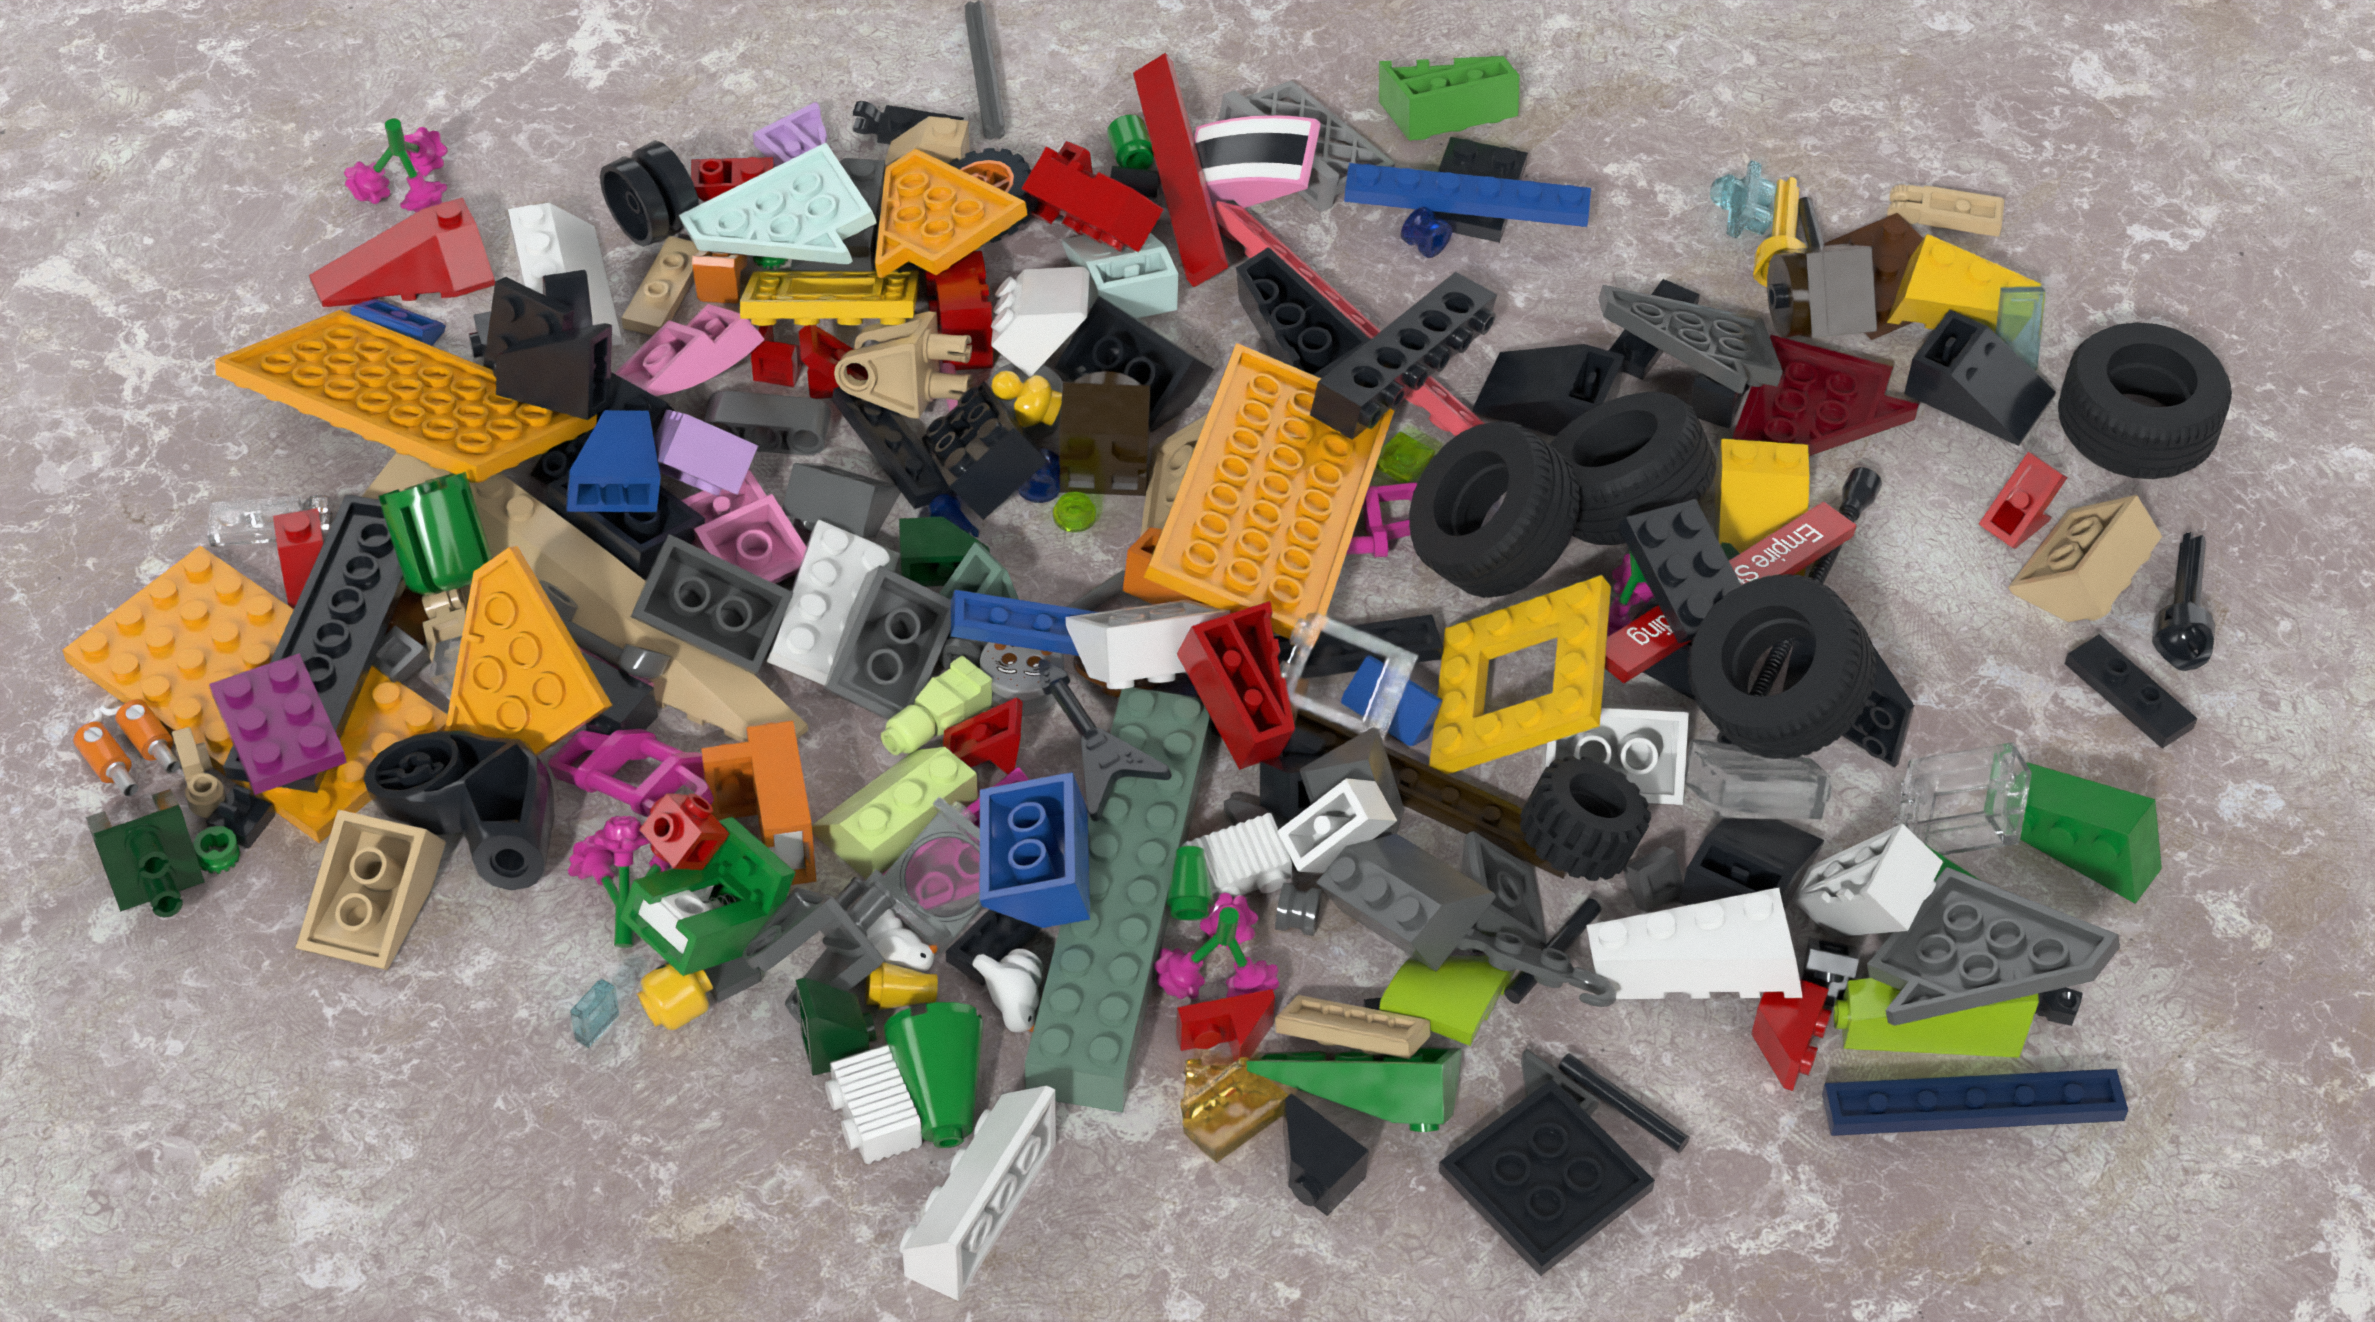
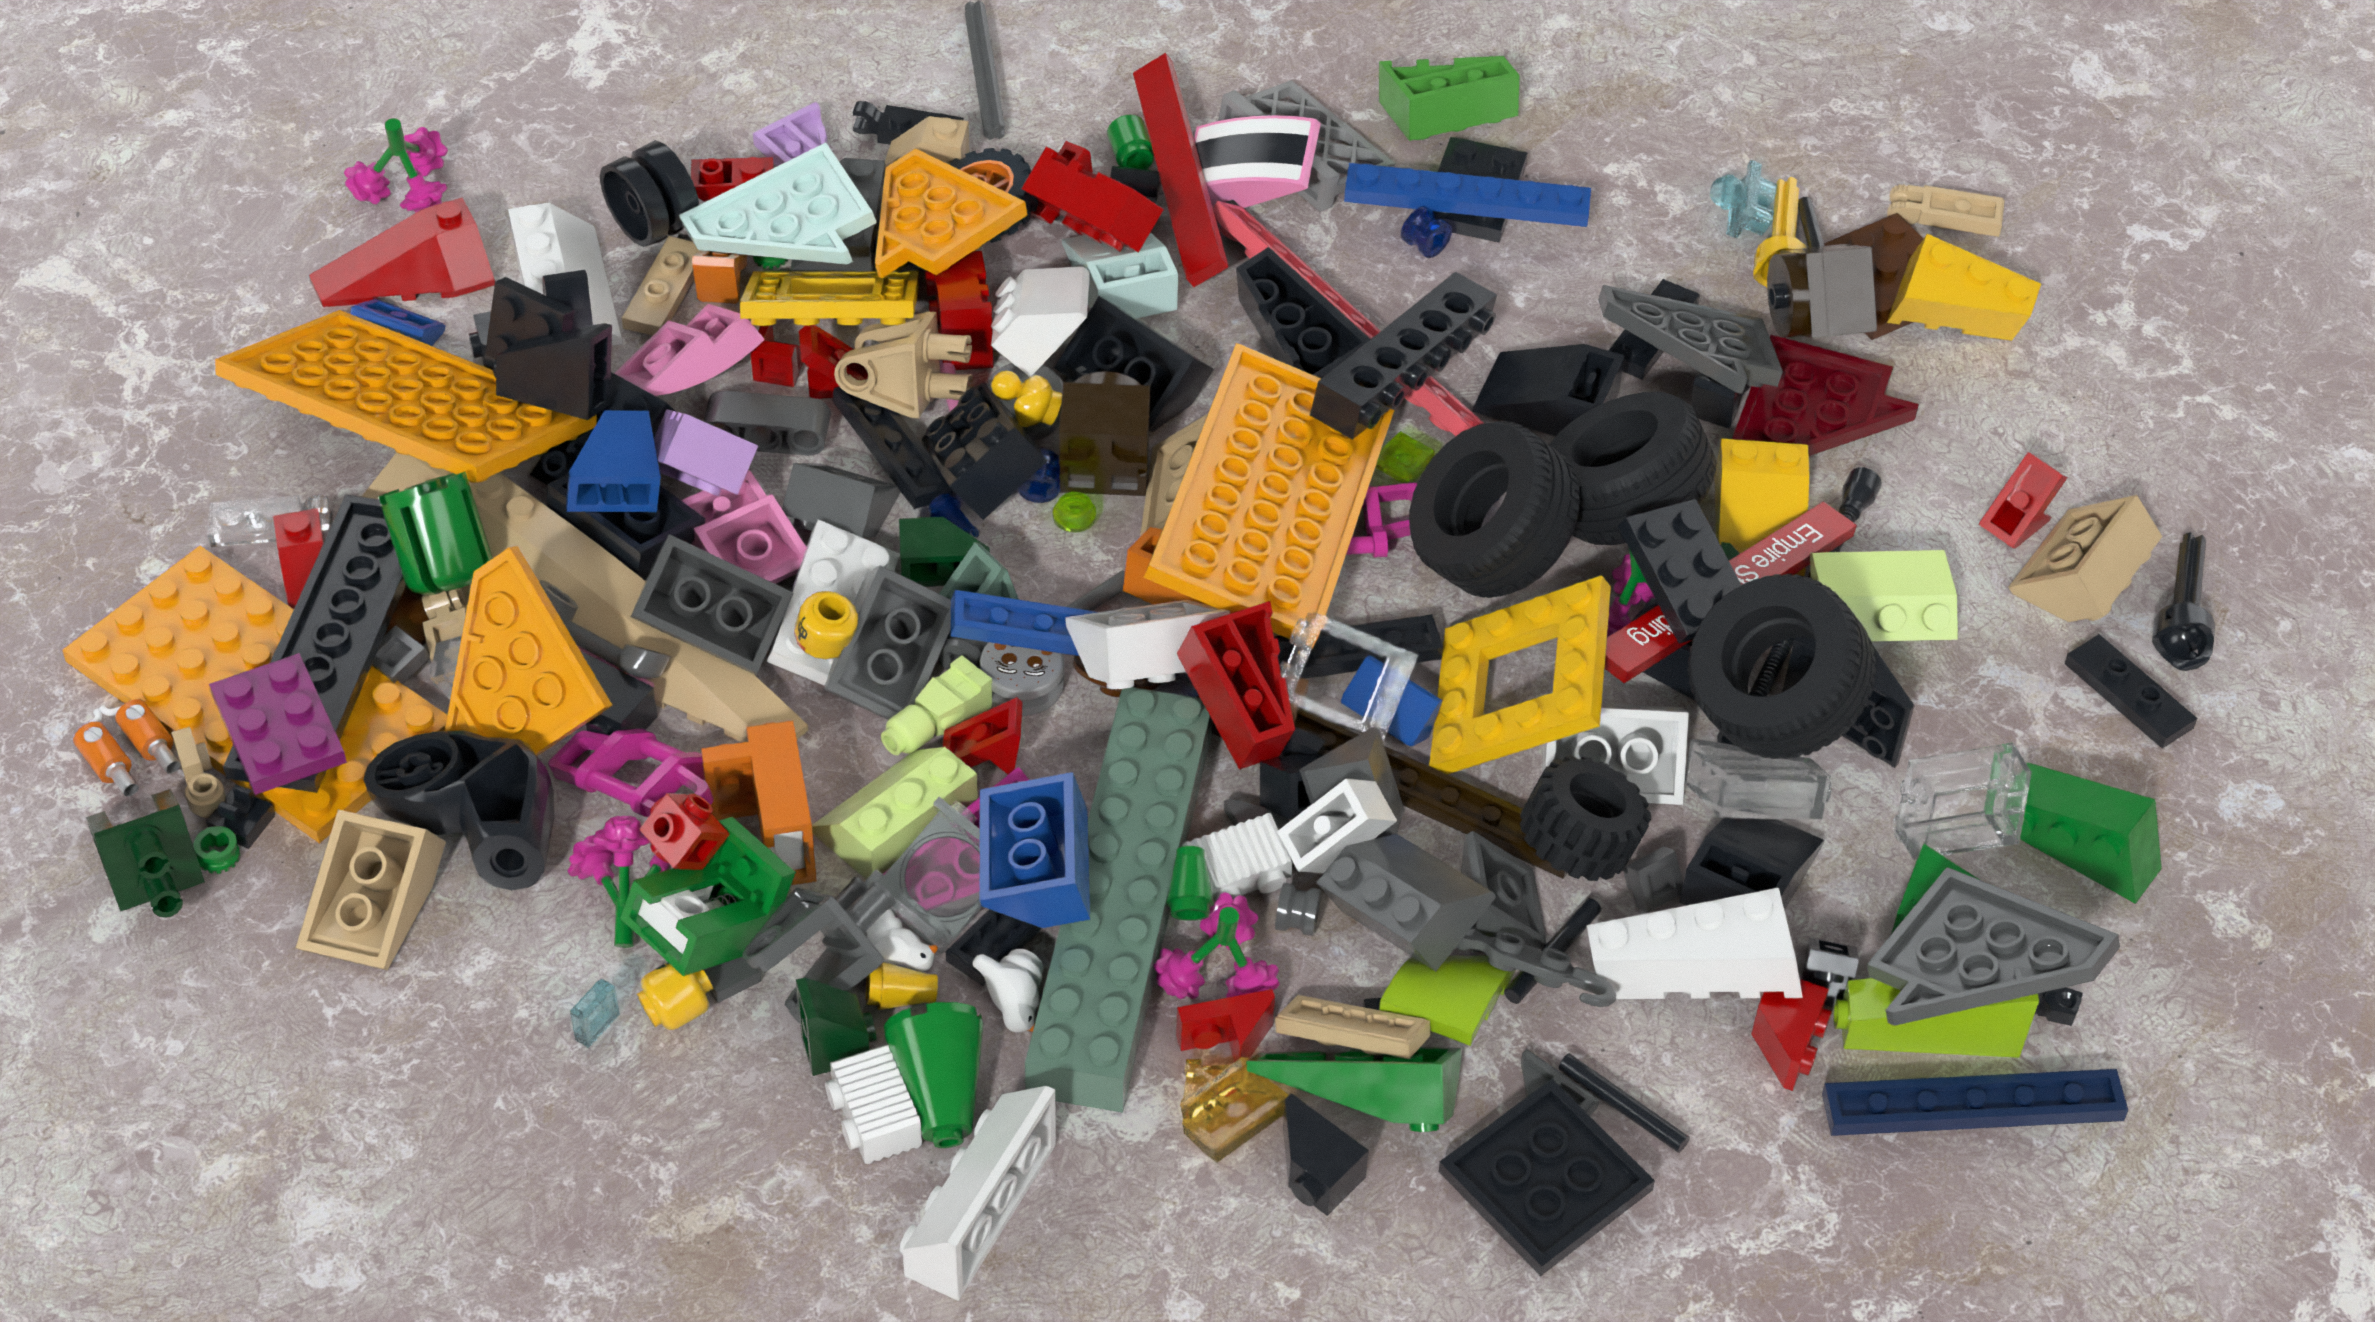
(825, 624): none -> yellow head
(1103, 754): black piece -> none
(1870, 885): white wedge -> none
(1893, 592): none -> yellowish green slope
(1978, 379): black slope -> none
(2021, 321): clear light blue tile -> none
(2138, 437): black tyre -> none

